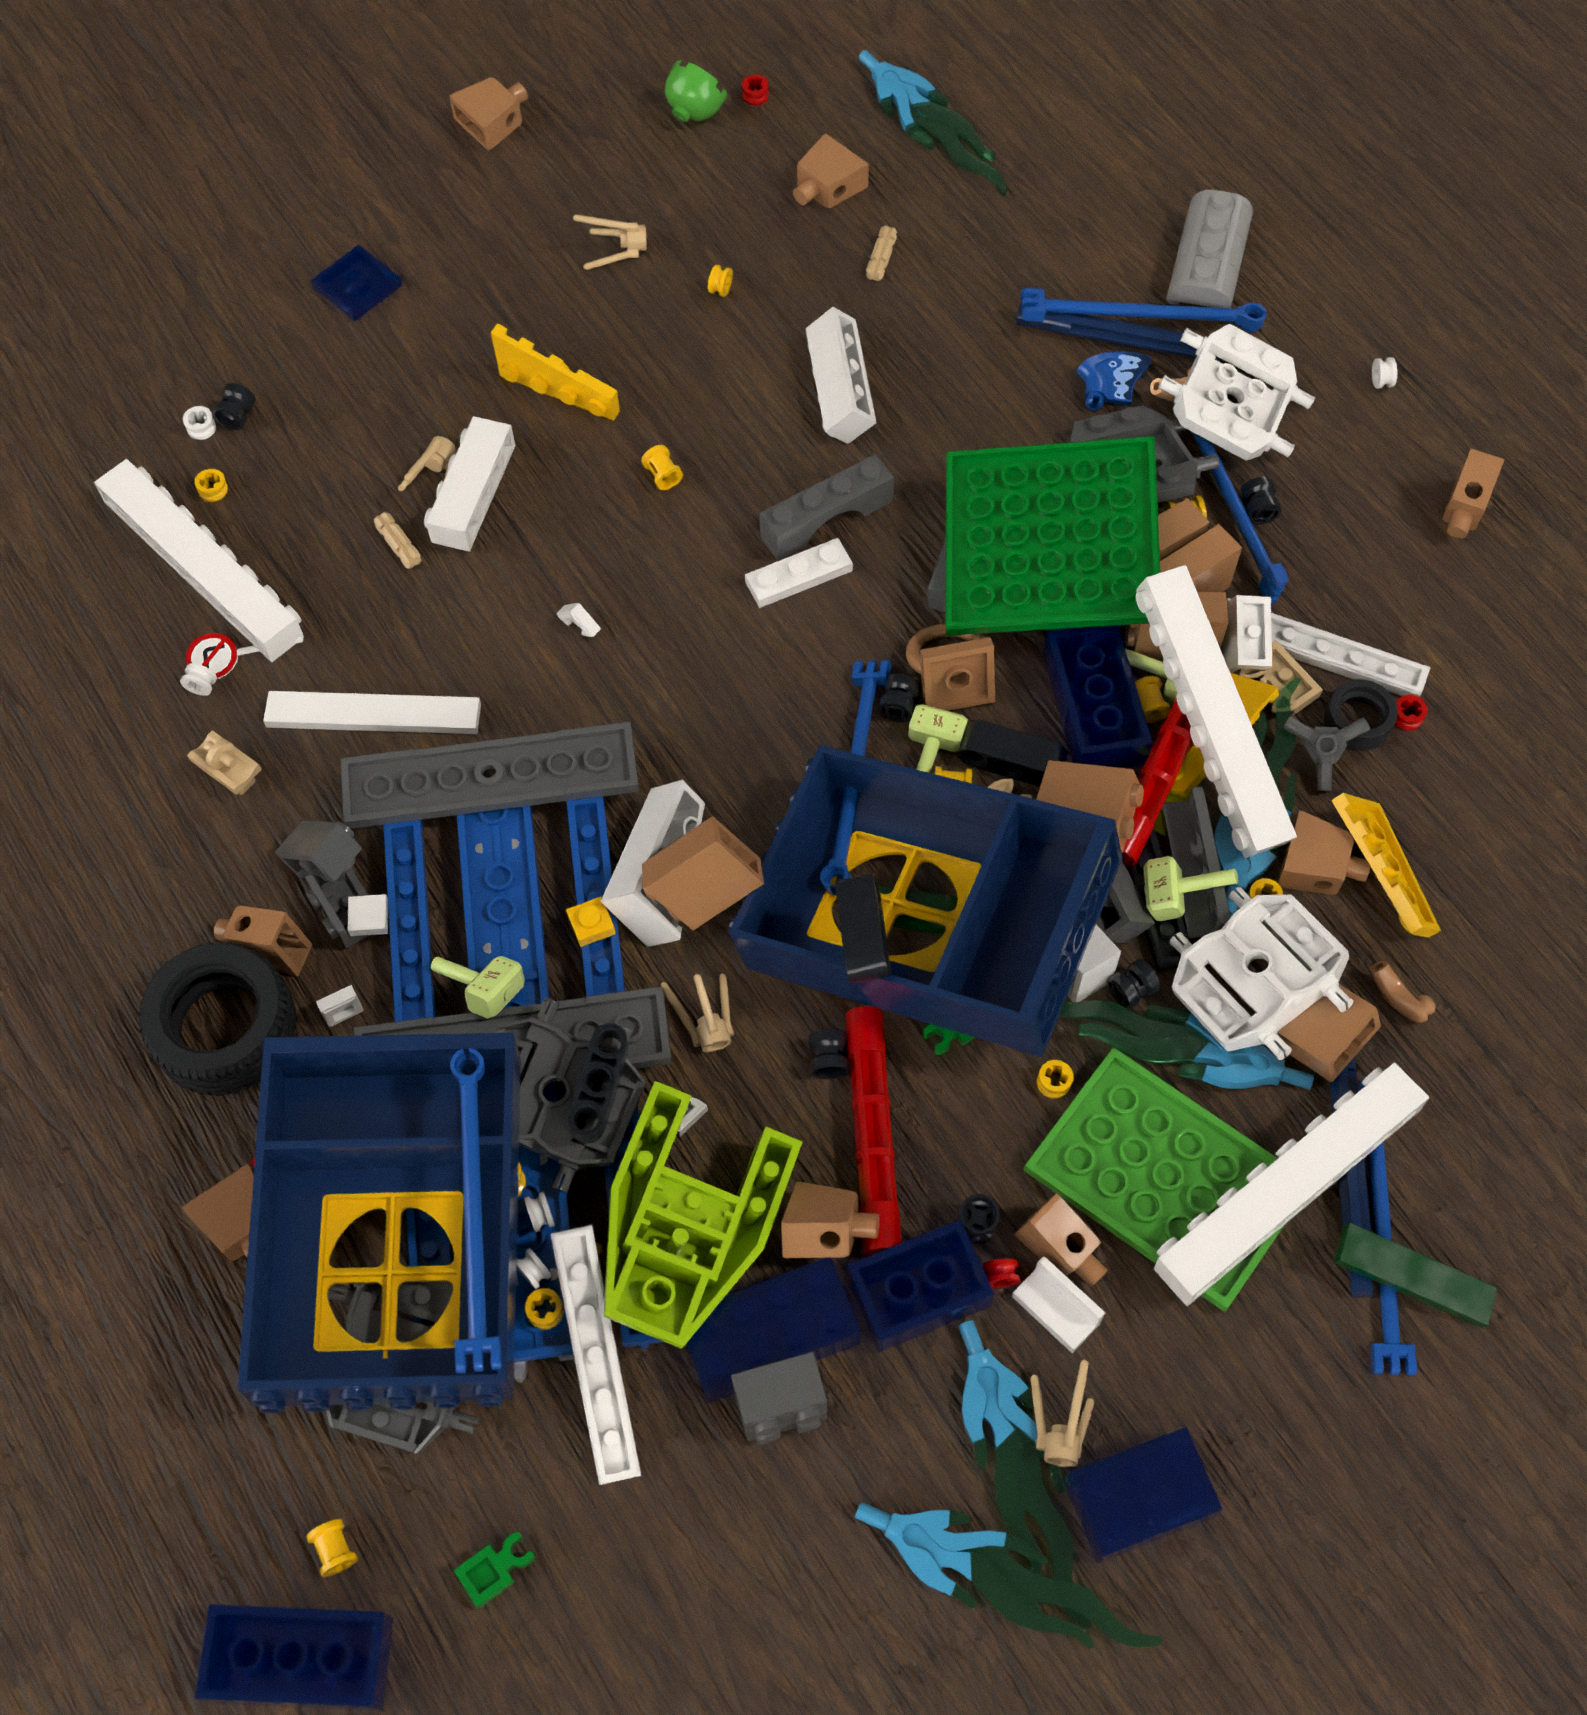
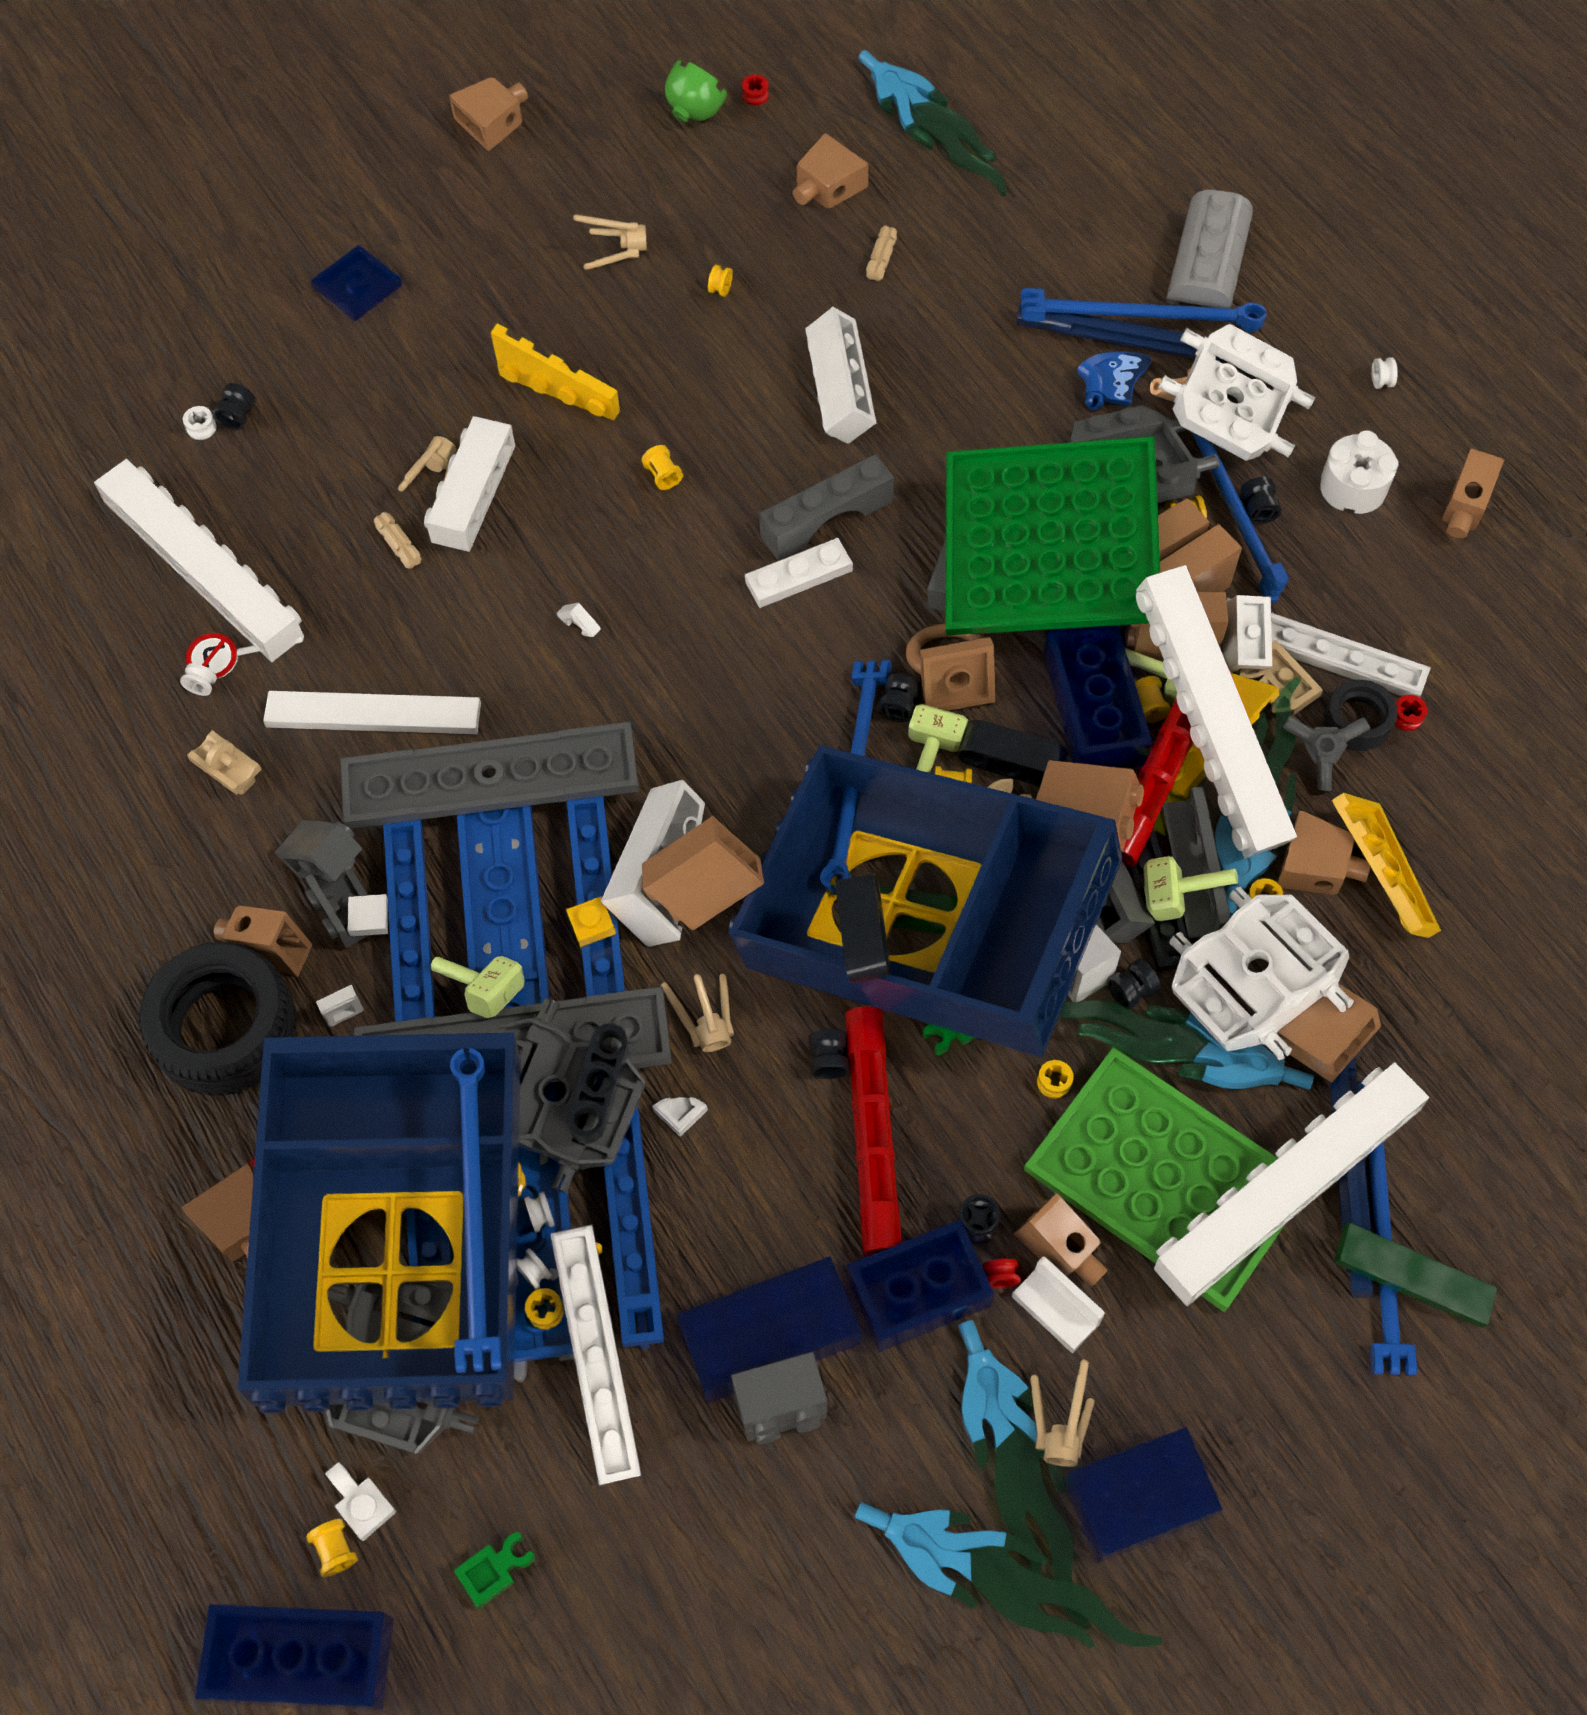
(202, 483): yellow bush -> none
(363, 1504): none -> white plate
(677, 1239): lime wedge -> none
(824, 1222): medium nougat torso -> none
(1358, 473): none -> white brick
(1399, 996): medium nougat arm -> none

